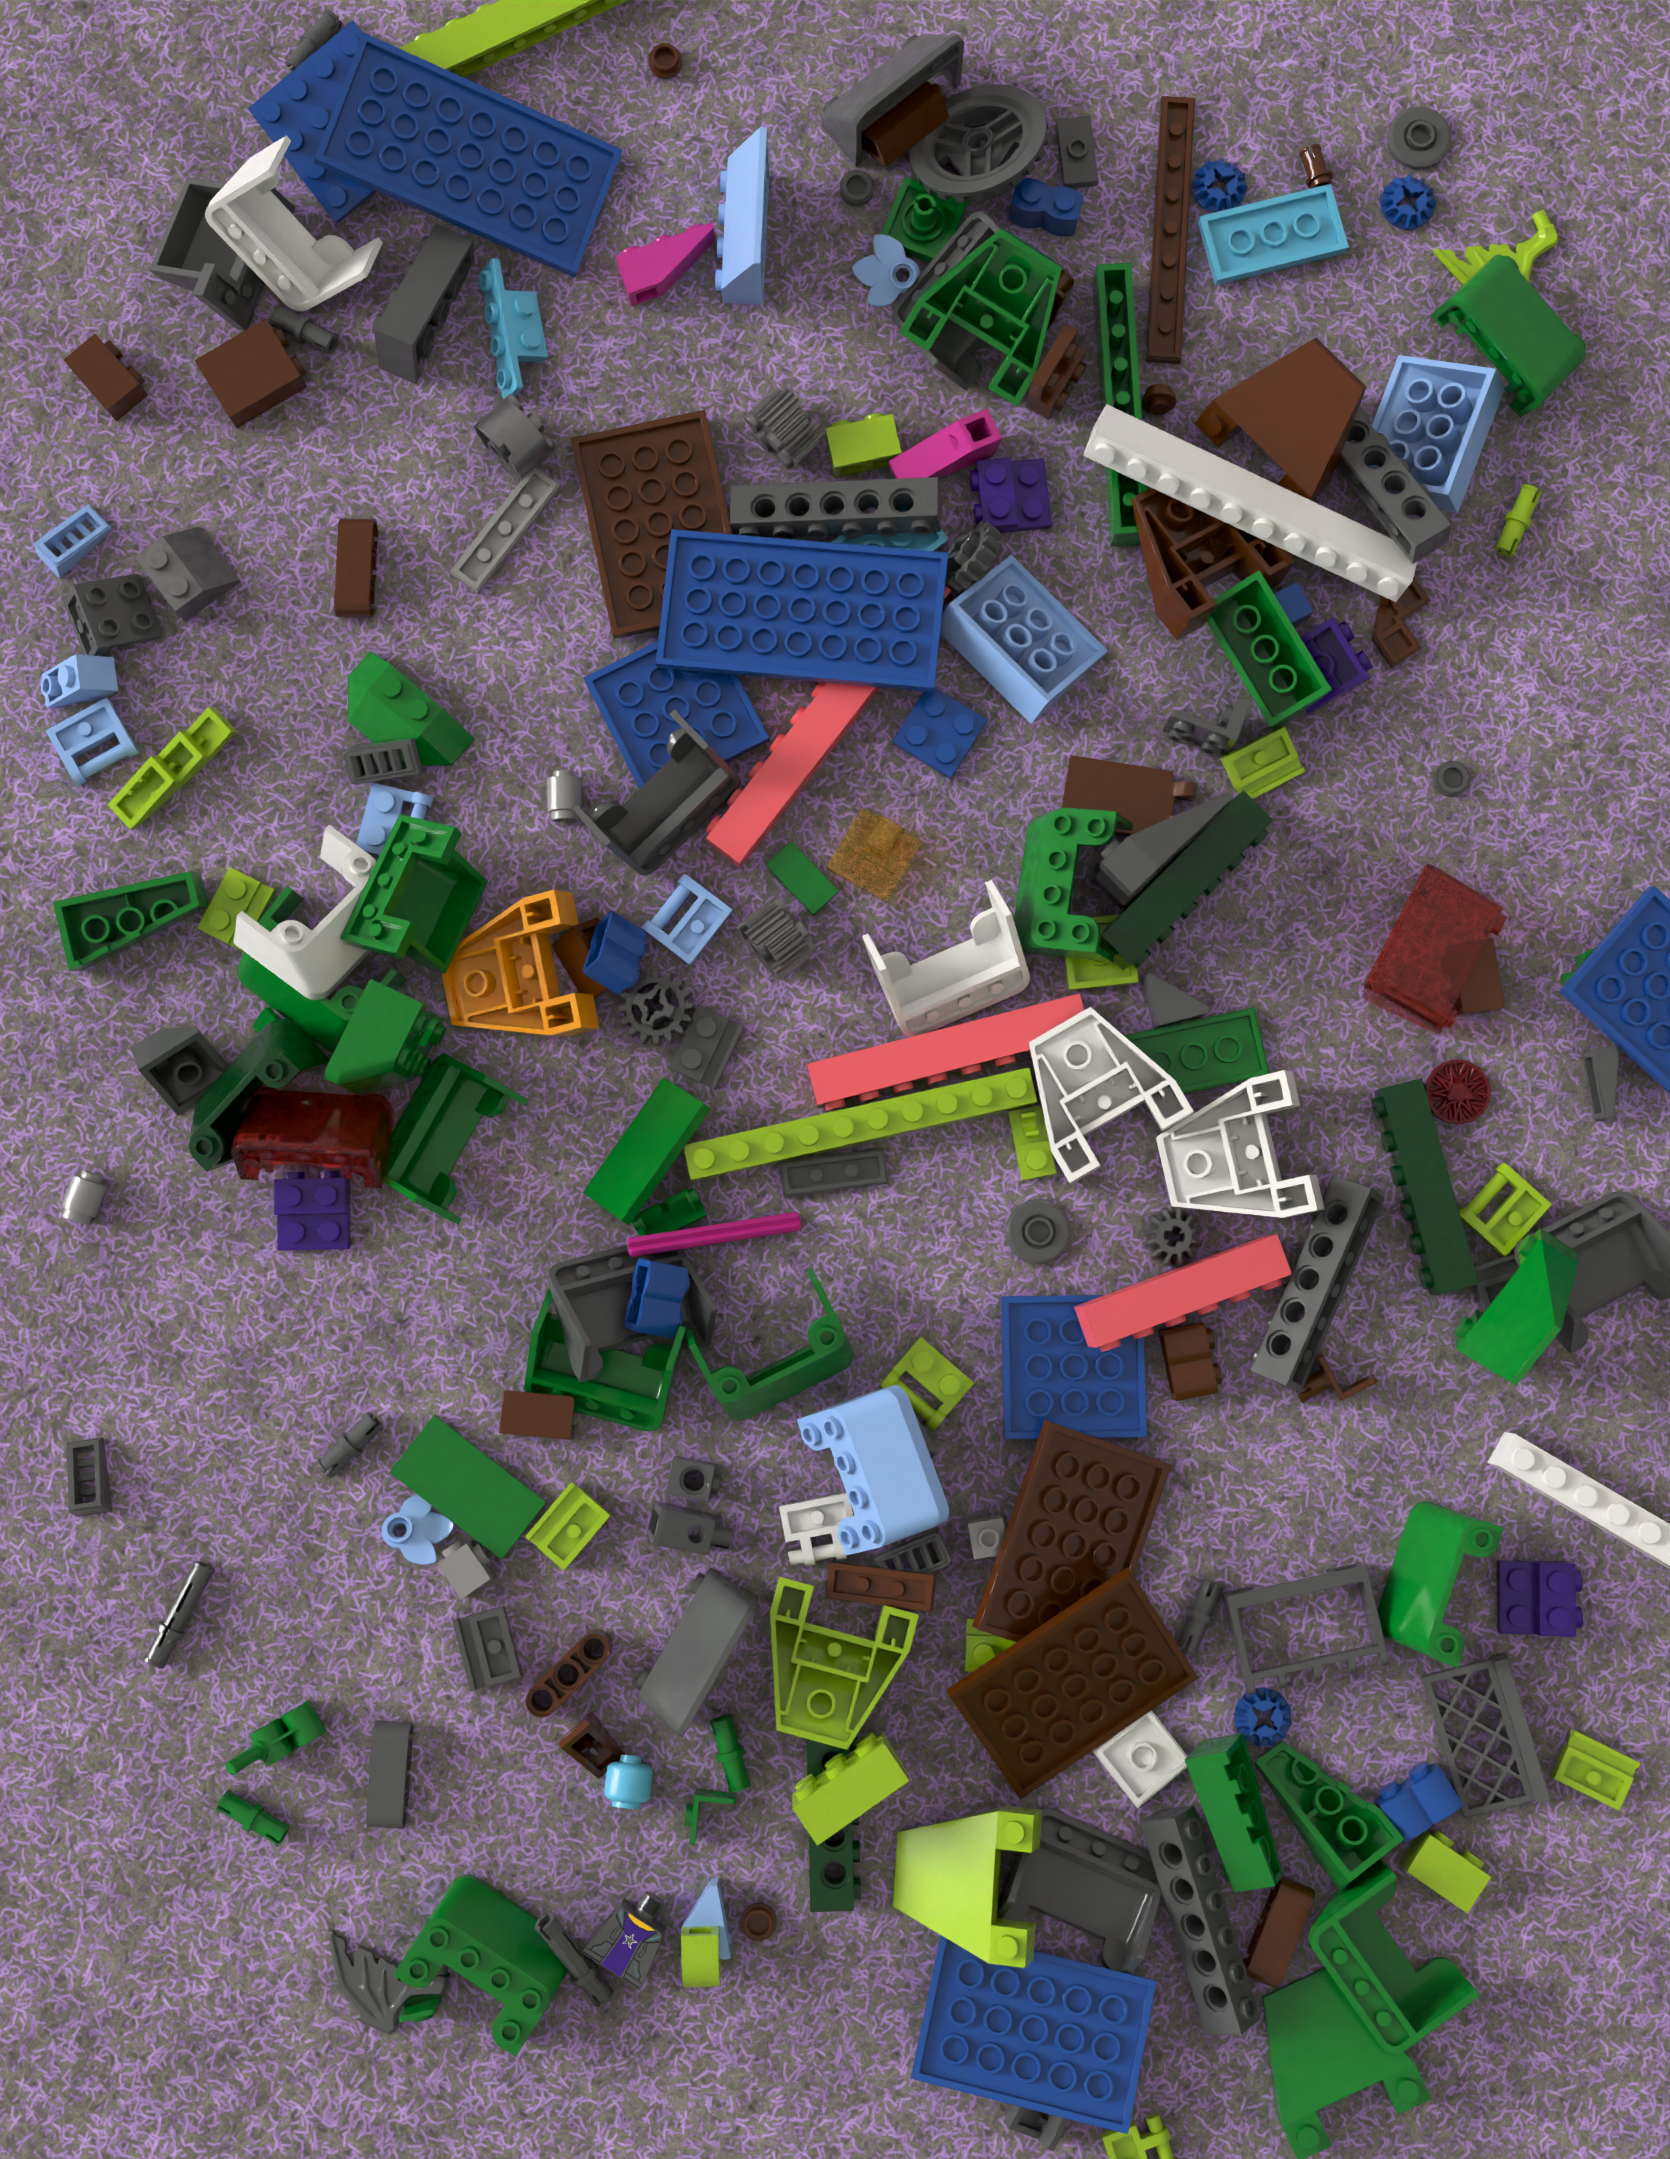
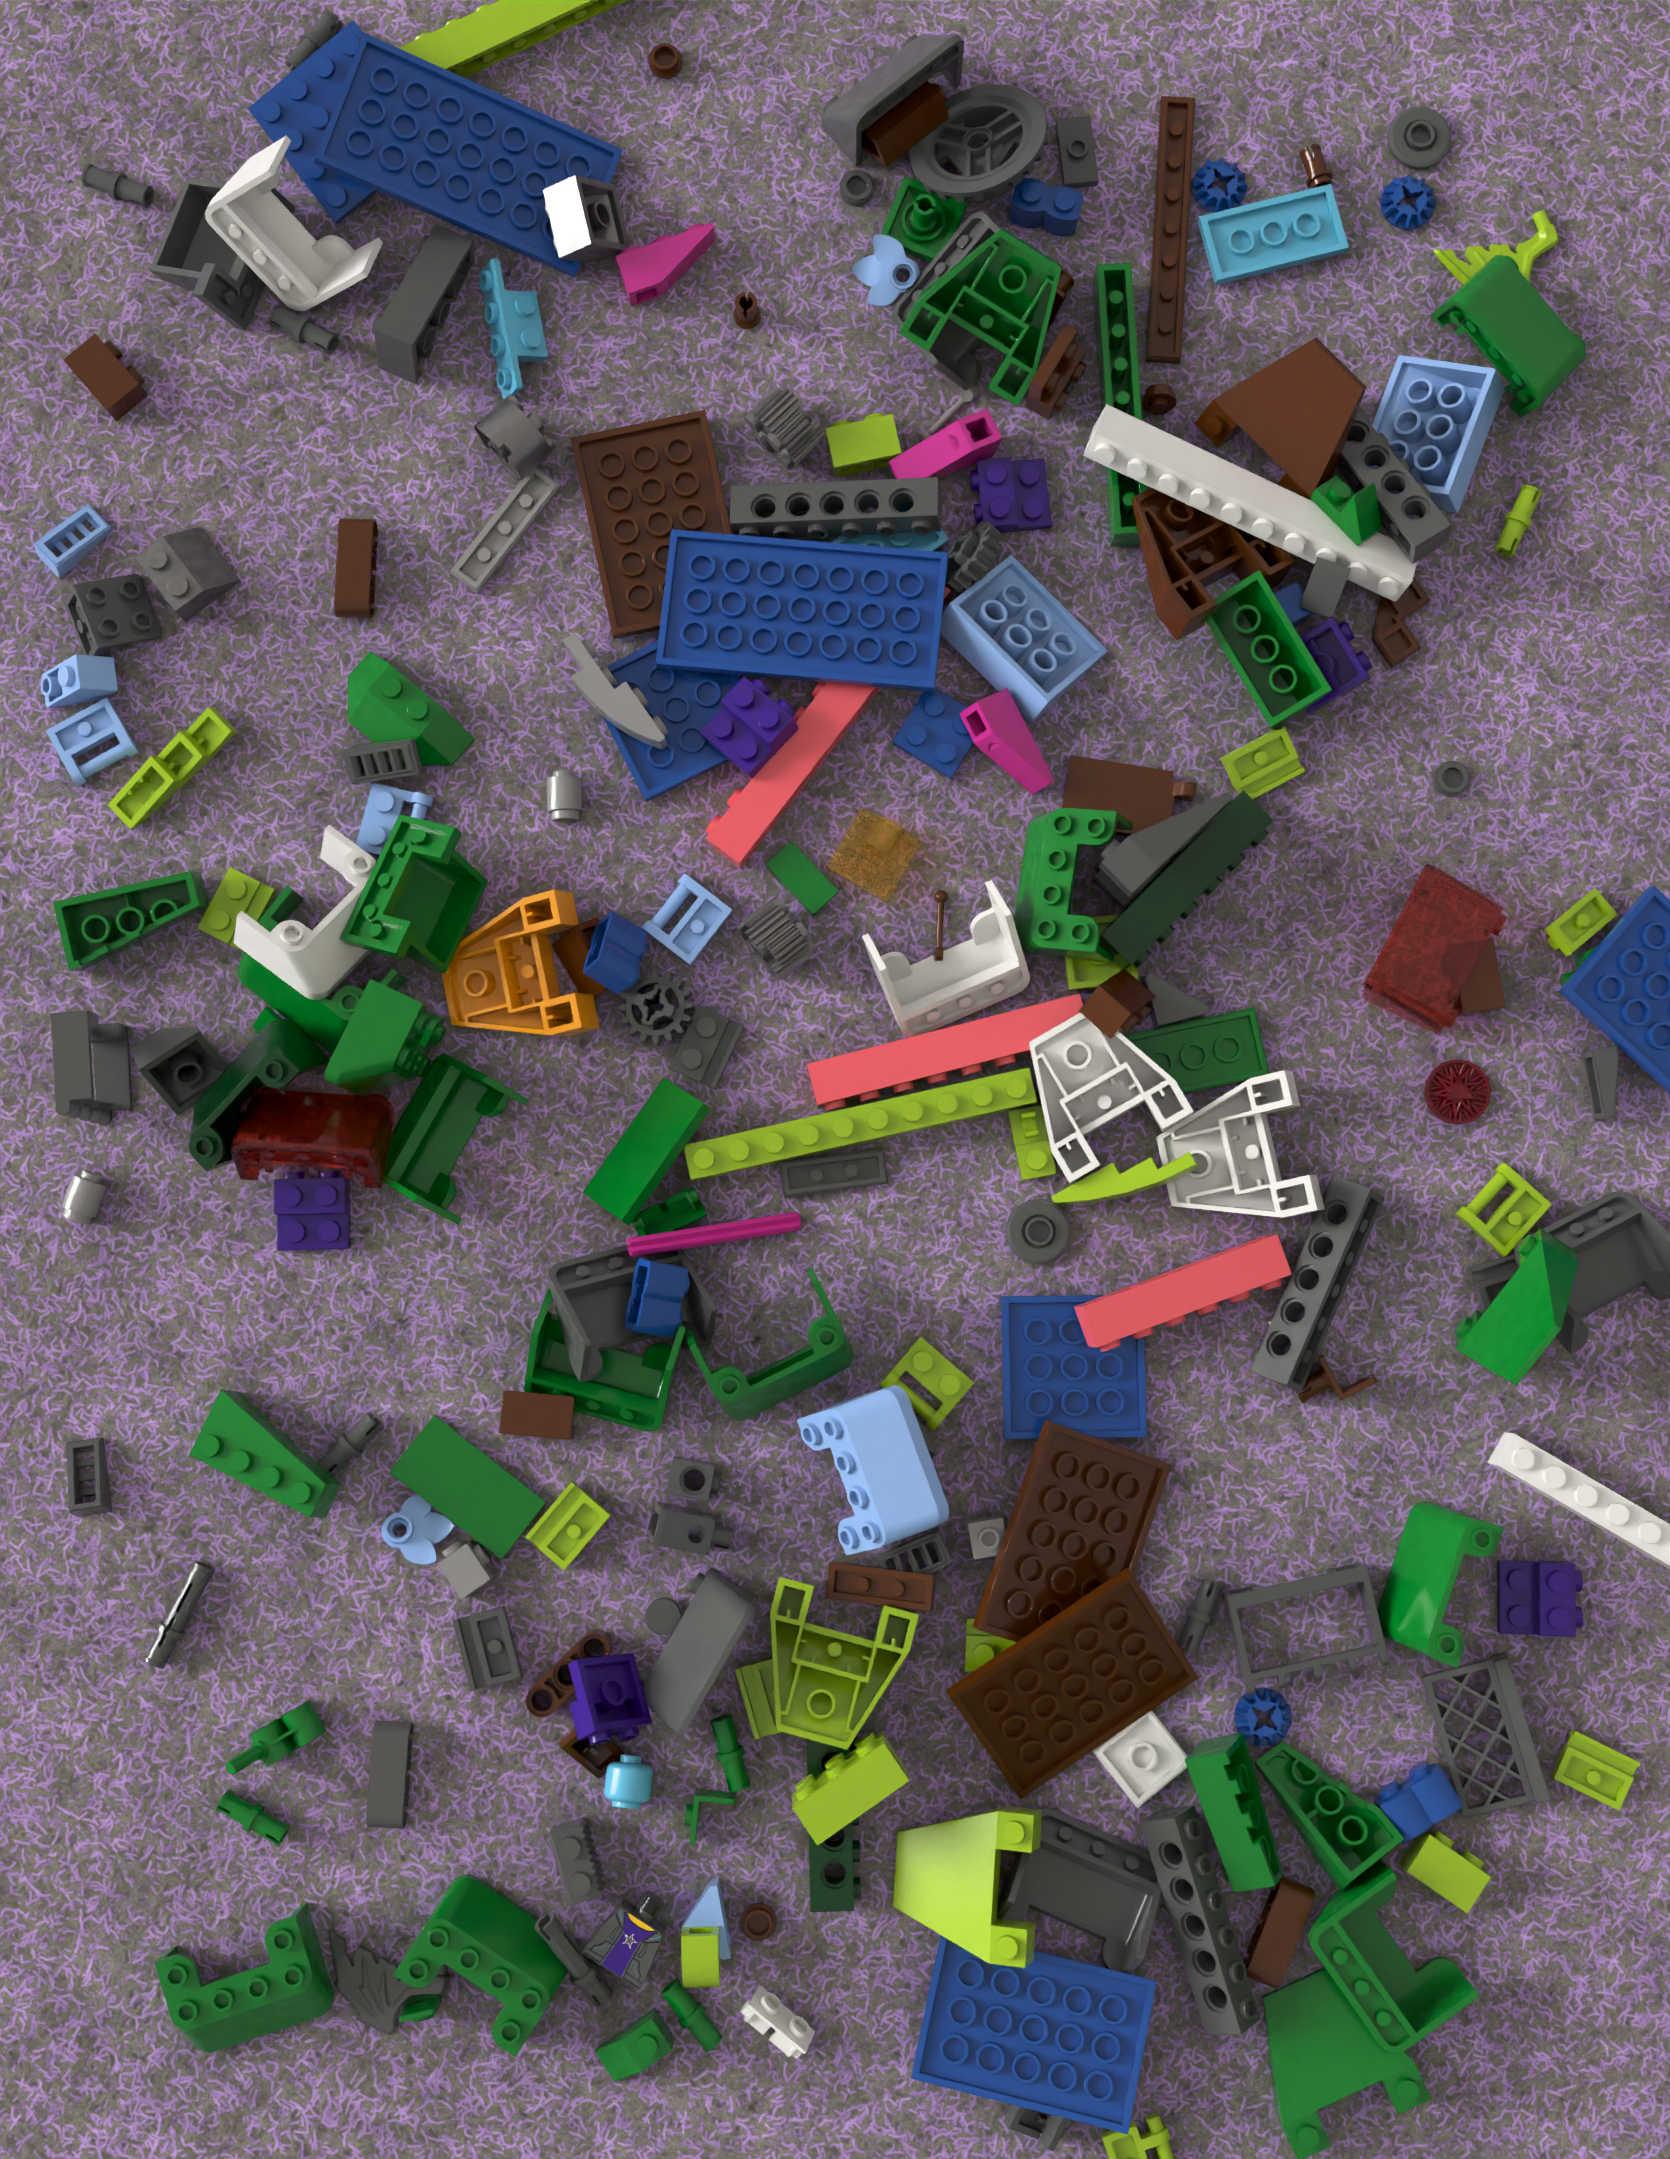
(73, 1066): none -> dark grey hinge
(117, 185): none -> dark grey pin
(252, 372): reddish brown brick -> none
(254, 2001): none -> green windscreen
(256, 1453): none -> green wedge
(577, 1861): none -> dark grey brick
(585, 219): none -> flat silver slope
(608, 1698): none -> dark purple plate
(620, 705): none -> light grey slope
(636, 2046): none -> green slope
(663, 1616): none -> dark grey tile
(667, 805): dark grey windscreen -> none
(691, 2015): none -> green pin
(744, 222): light blue slope -> none
(750, 726): none -> dark purple plate
(753, 312): none -> reddish brown pin
(758, 1696): none -> lime plate
(791, 2031): none -> white hinge
(812, 1519): white plate -> none
(940, 897): none -> reddish brown hinge
(965, 398): none -> light grey hinge
(1005, 738): none -> dark pink slope
(1111, 1184): none -> lime slope
(1118, 1004): none -> reddish brown brick
(1177, 1247): dark grey gear -> none
(1189, 1361): reddish brown brick -> none
(1212, 738): dark grey bracket -> none
(1325, 587): none -> dark grey slope
(1353, 513): none -> green slope
(1425, 1187): dark green brick -> none
(1579, 922): none -> lime plate

